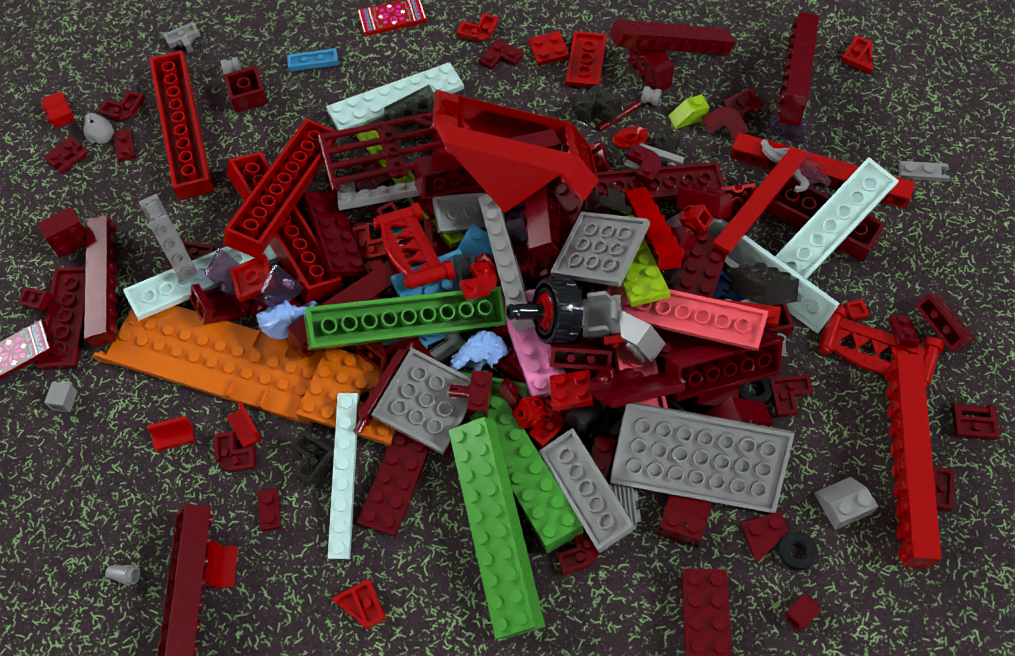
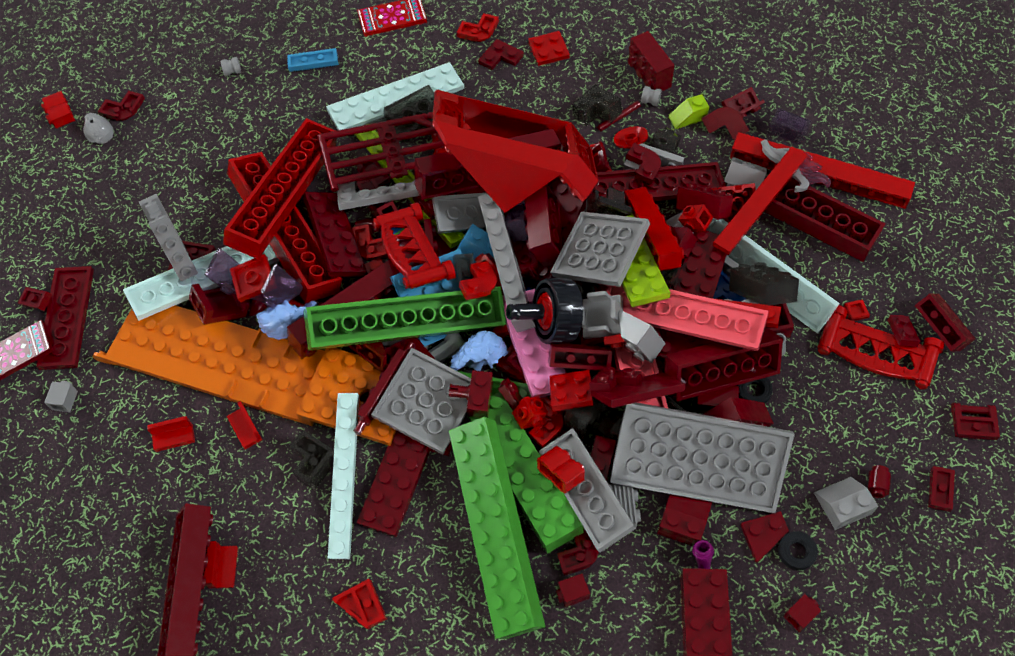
(63, 154): dark red plate -> none
(64, 232): dark red brick -> none
(100, 281): brick -> none
(124, 145): dark red plate -> none
(124, 574): light grey cone -> none
(181, 126): red brick -> none
(182, 36): light grey hinge -> none
(228, 455): dark red plate -> none
(245, 89): dark red brick -> none
(269, 509): dark red plate -> none
(561, 469): none -> red brick
(572, 590): none -> dark red brick
(586, 59): red plate -> none
(671, 37): dark red brick -> none
(703, 554): none -> magenta cone
(744, 172): none -> light grey slope
(785, 391): dark red plate -> none
(798, 69): dark red brick -> none
(837, 218): light aqua plate -> none
(859, 54): red wing -> none
(879, 481): none -> dark red brick
(912, 463): red brick -> none
(923, 171): light grey hinge -> none

